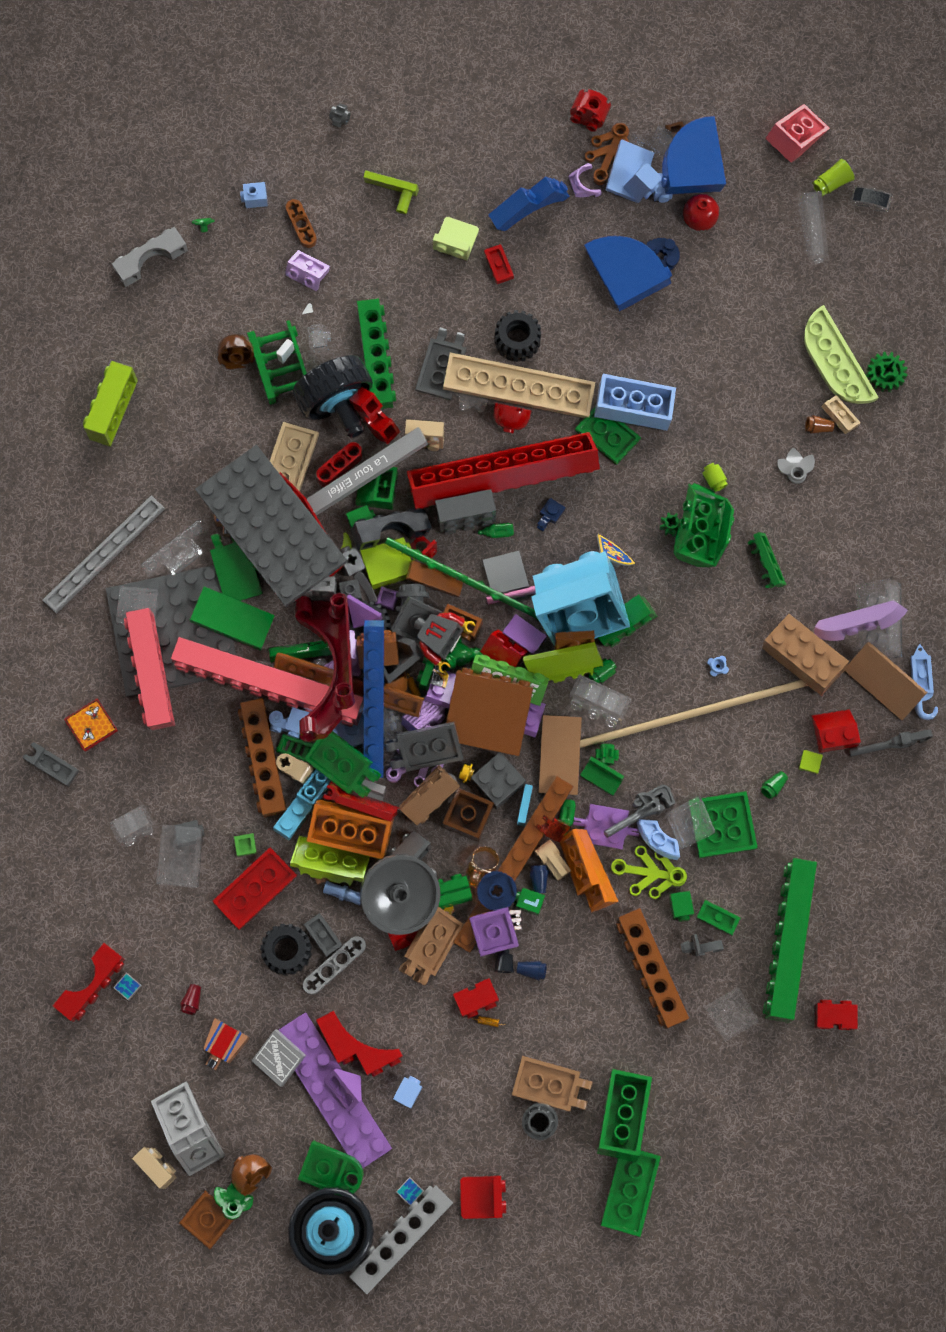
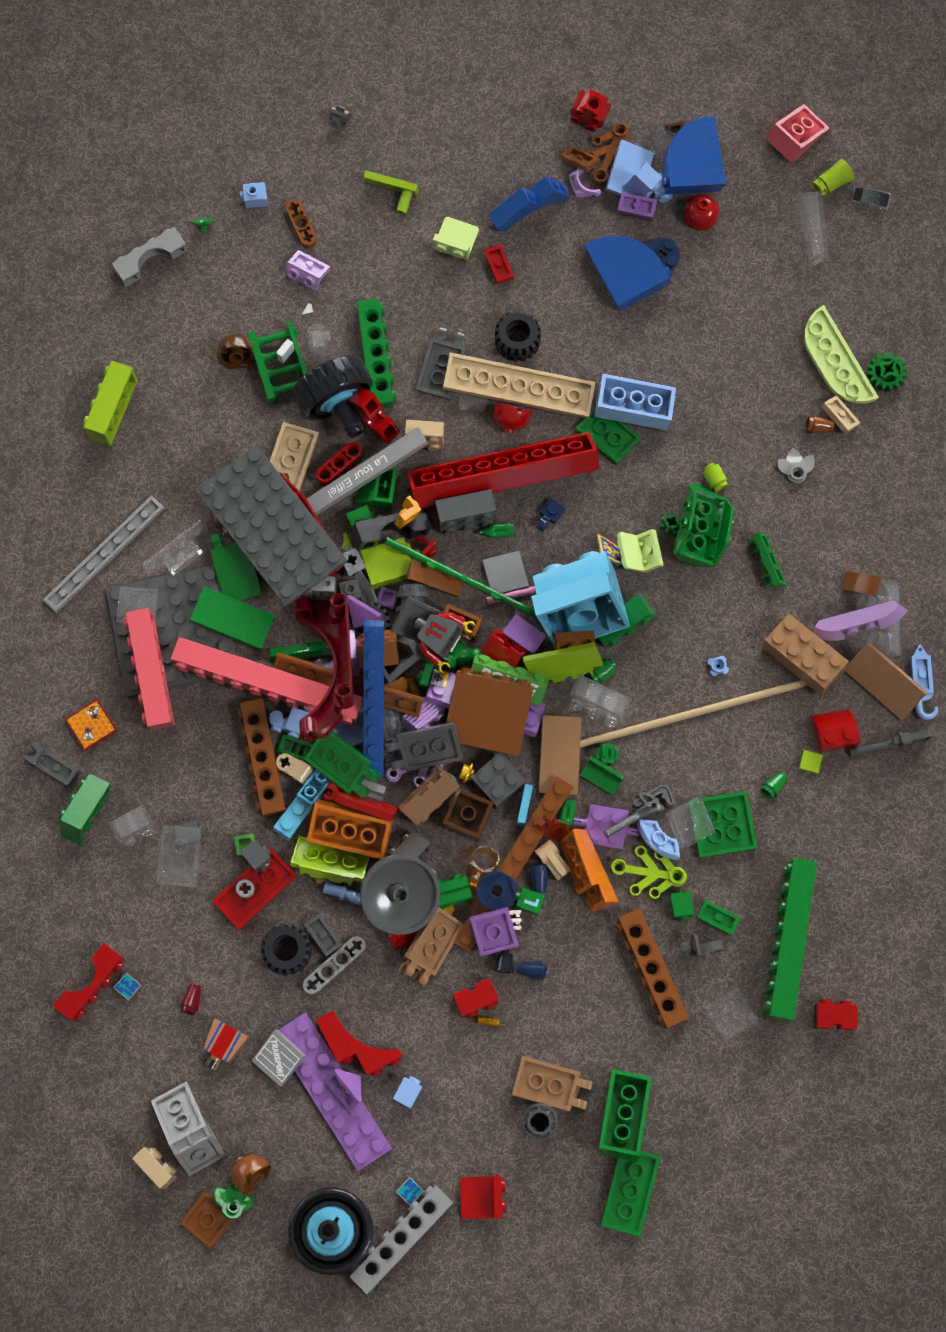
(83, 808): none -> wedge
(241, 893): none -> light grey bush
(257, 856): none -> dark grey brick
(329, 1168): green tile -> none
(409, 513): none -> light orange bracket
(577, 160): none -> dark orange tile
(637, 206): none -> medium lavender hinge
(640, 551): none -> yellowish green bracket
(861, 583): none -> dark orange slope

